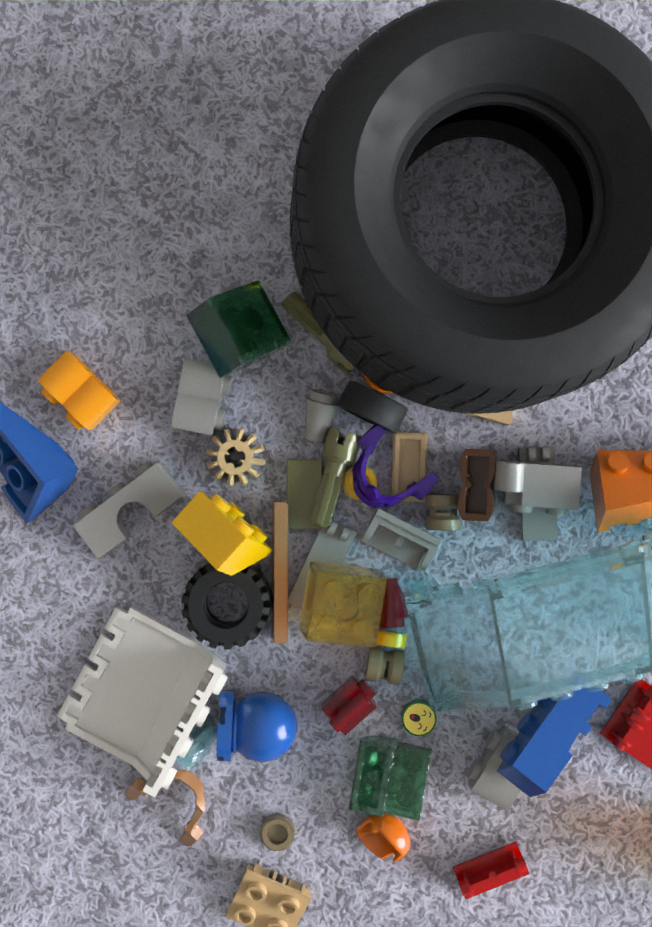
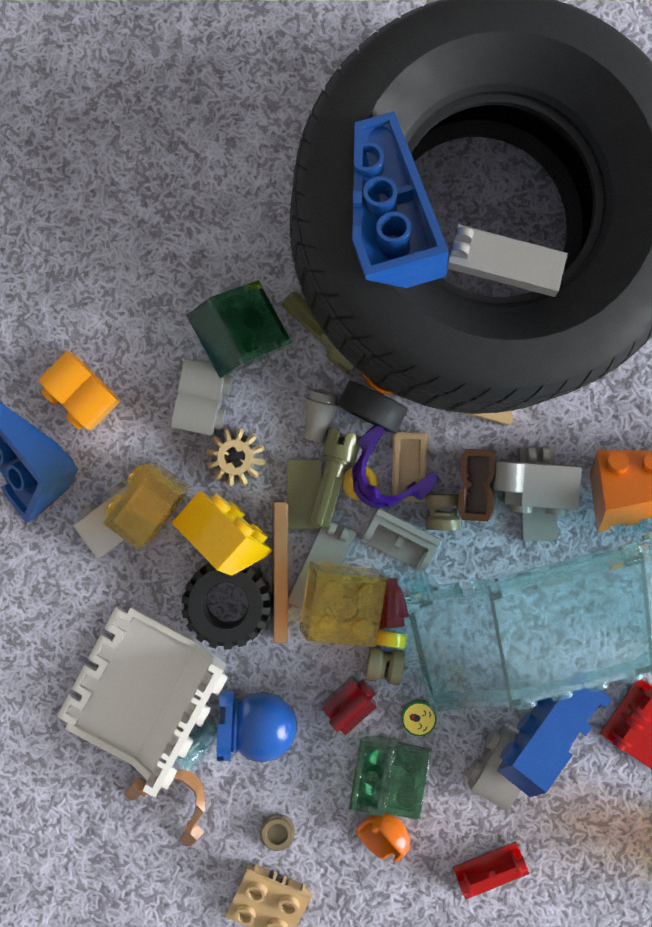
(146, 504): none -> clear yellow brick
(392, 215): none -> blue wedge
(507, 260): none -> light grey hinge

